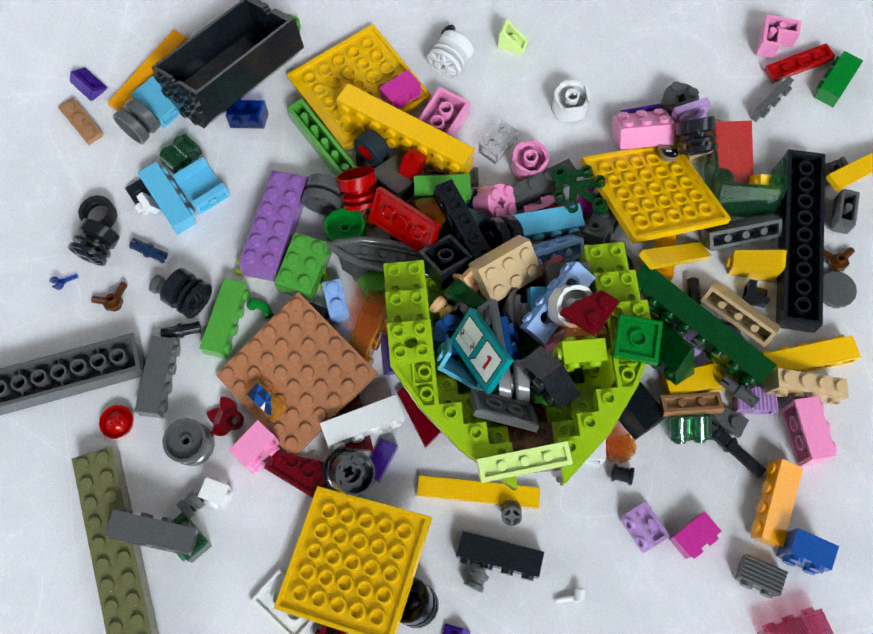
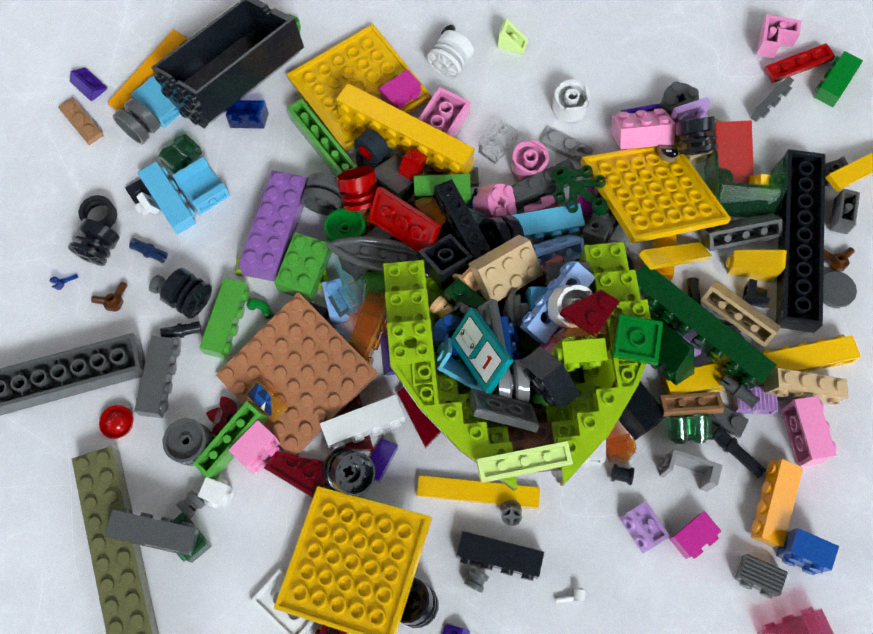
(216, 455): none -> bright green brick
(349, 298): none -> clear light blue slope
(565, 145): none -> light grey hinge
(710, 470): none -> light grey panel

